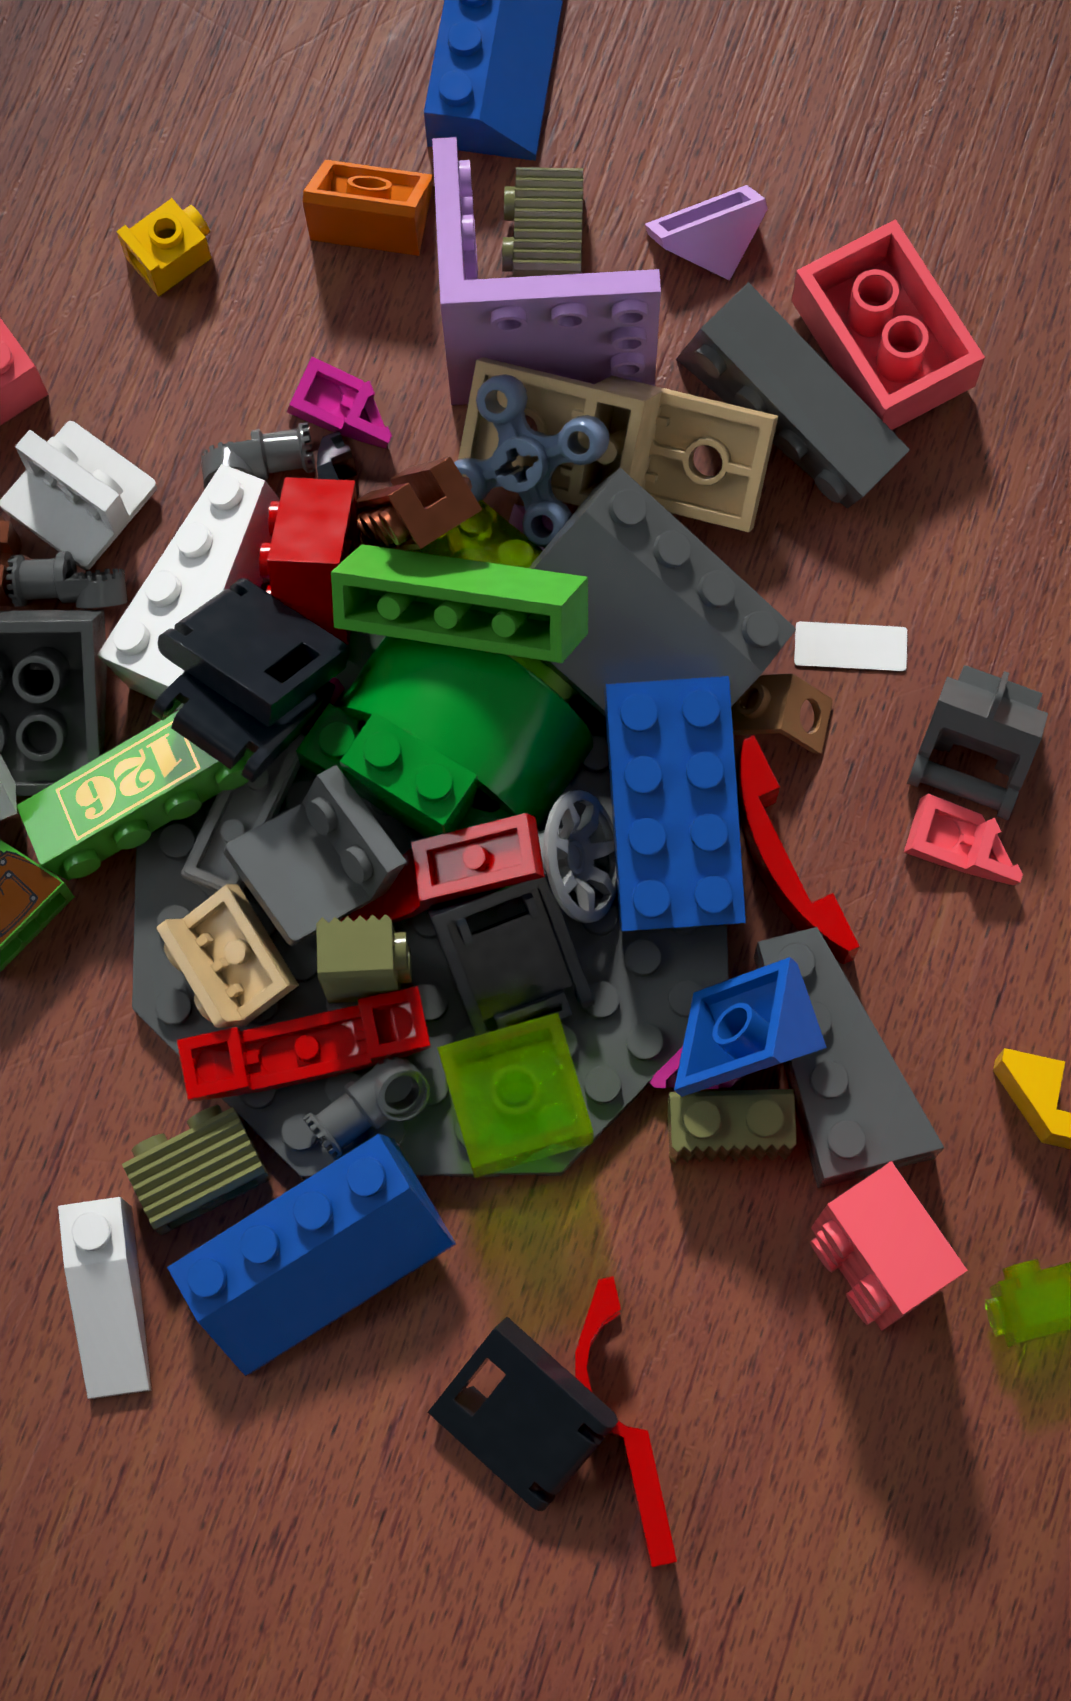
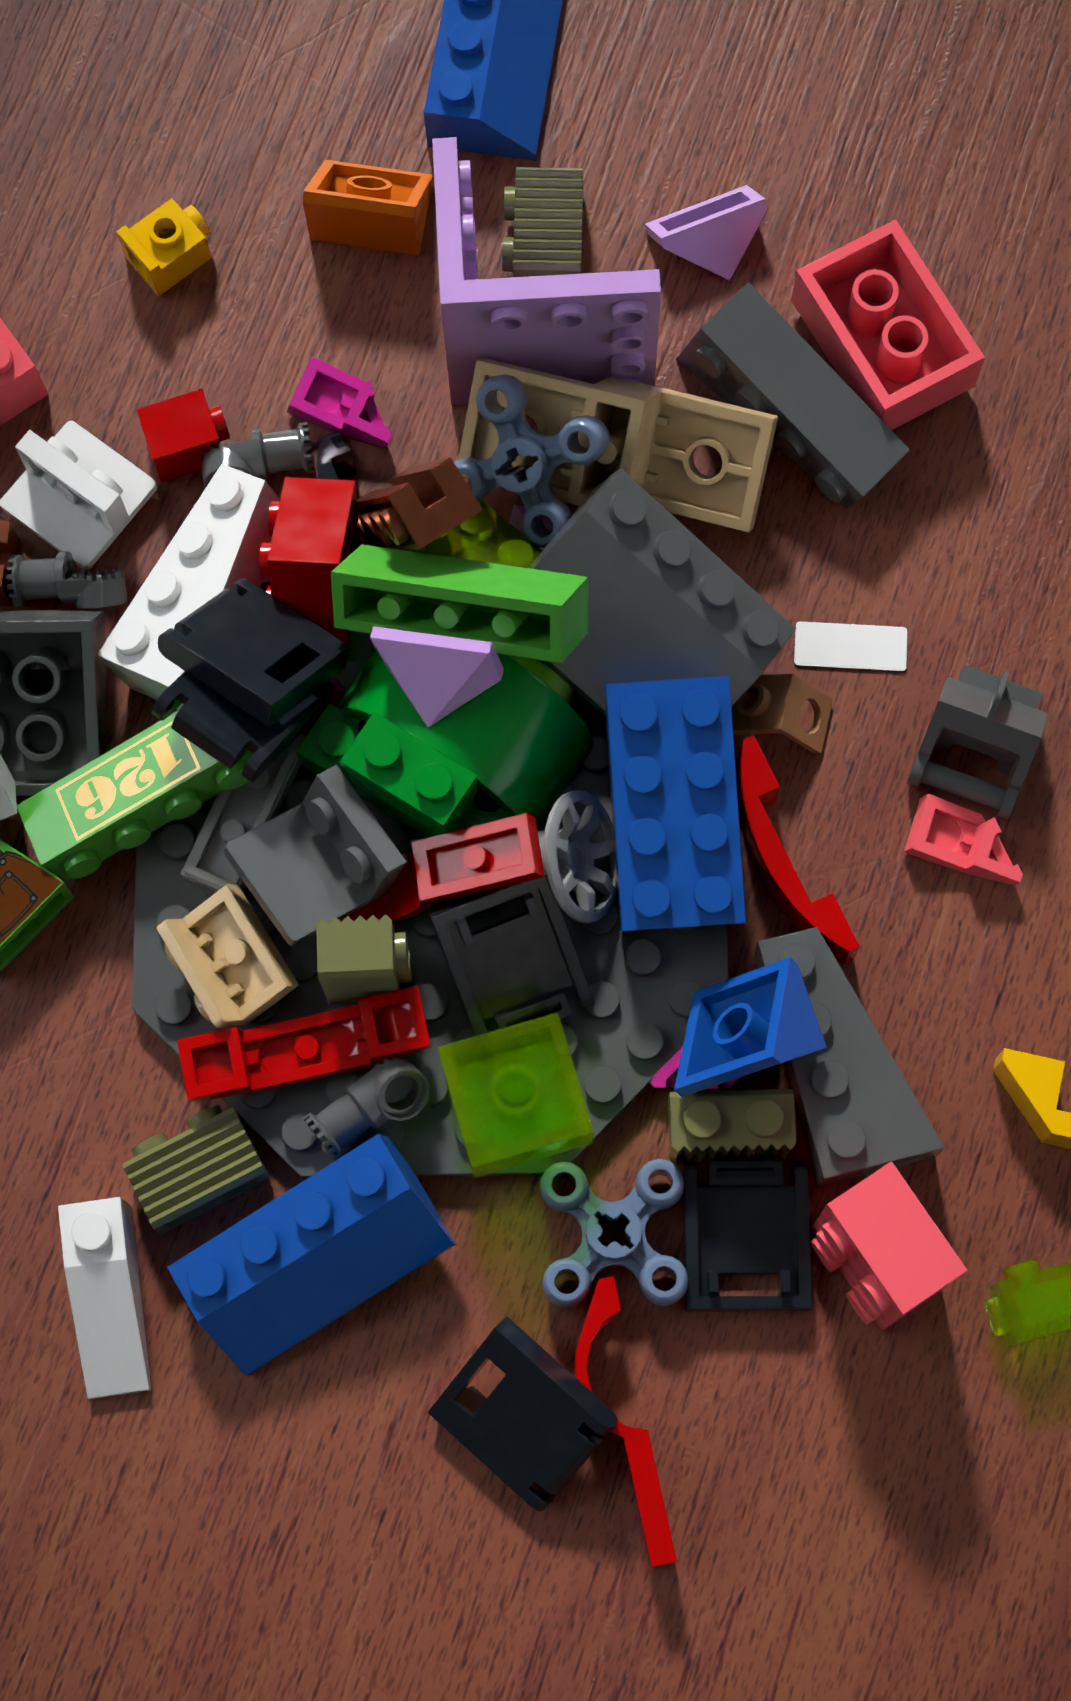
(180, 432): none -> red brick
(437, 669): none -> lavender slope
(634, 1212): none -> gear
(747, 1227): none -> black container

